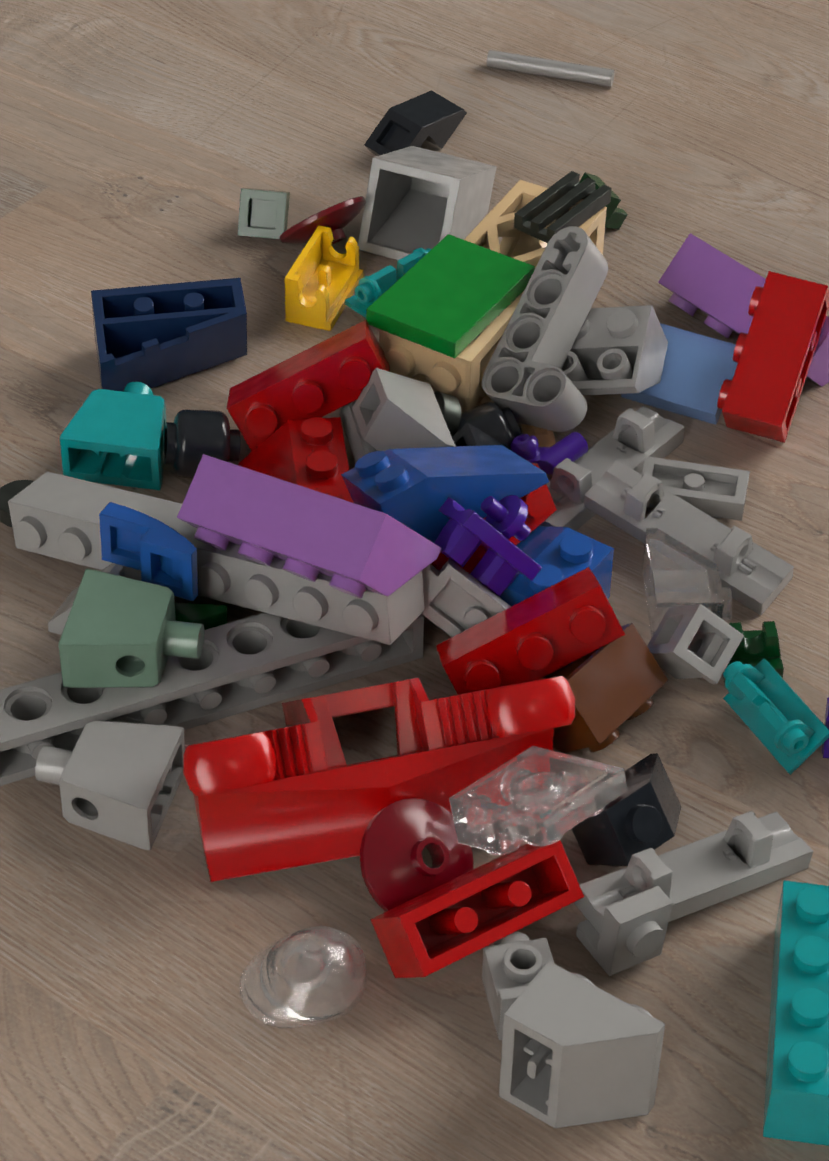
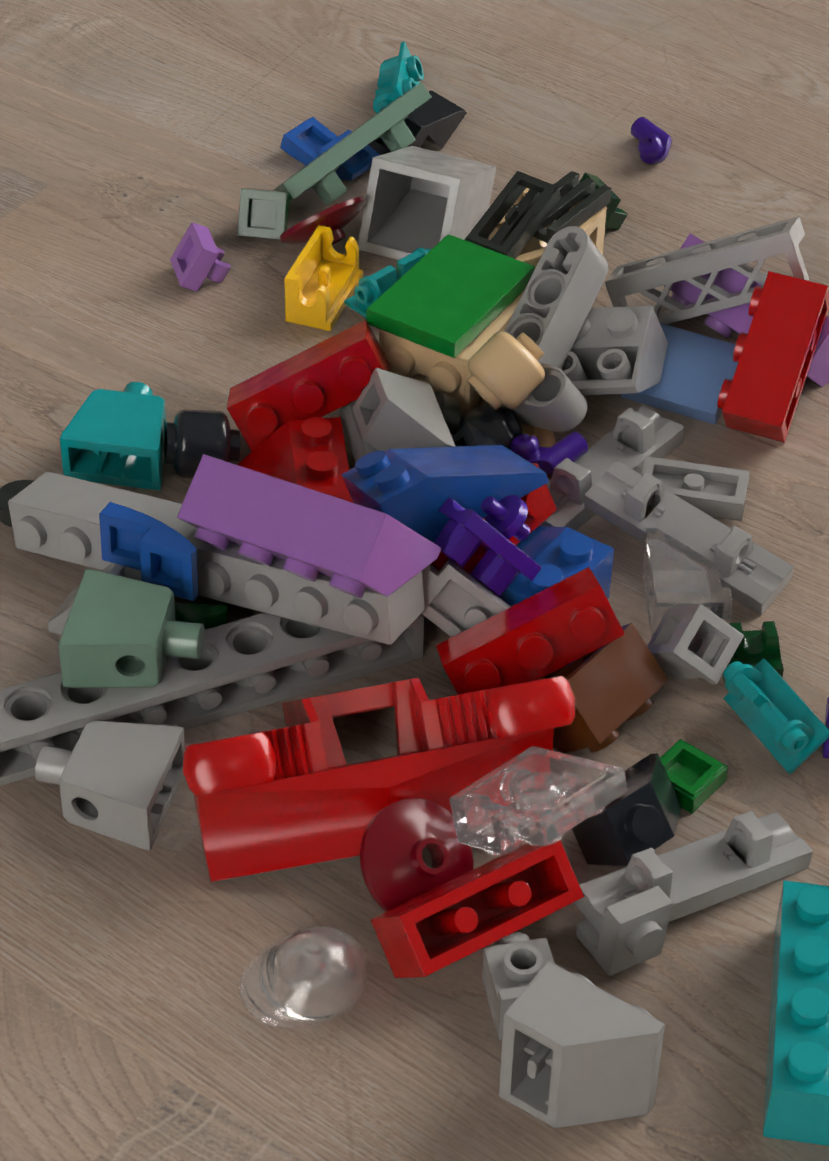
(167, 330): dark blue wedge -> none
(198, 258): none -> medium lavender tile
(313, 138): none -> blue slope
(386, 124): none -> sand green hinge
(397, 77): none -> teal hinge
(506, 369): none -> tan head
(521, 220): none -> pearl dark grey tile
(550, 68): light grey bar -> none
(653, 141): none -> dark purple arm
(693, 774): none -> green tile
(707, 258): none -> light grey fence

